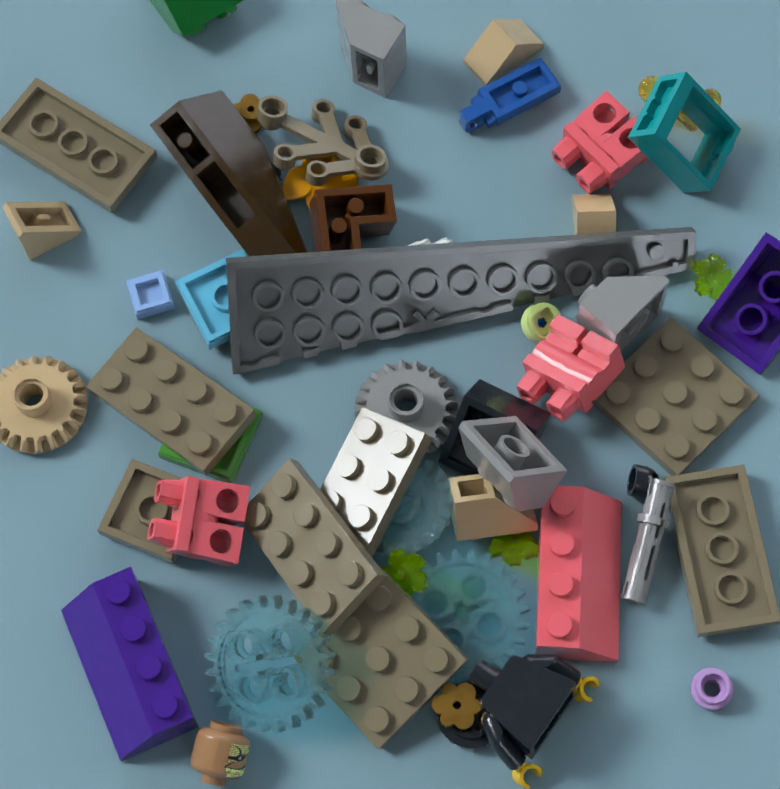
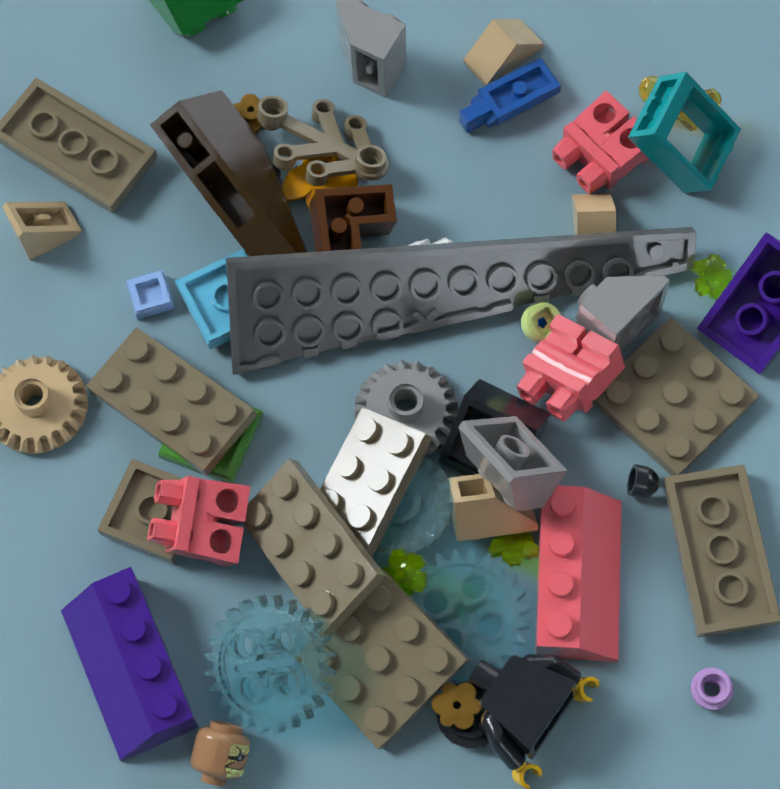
(646, 547): light grey pin -> none

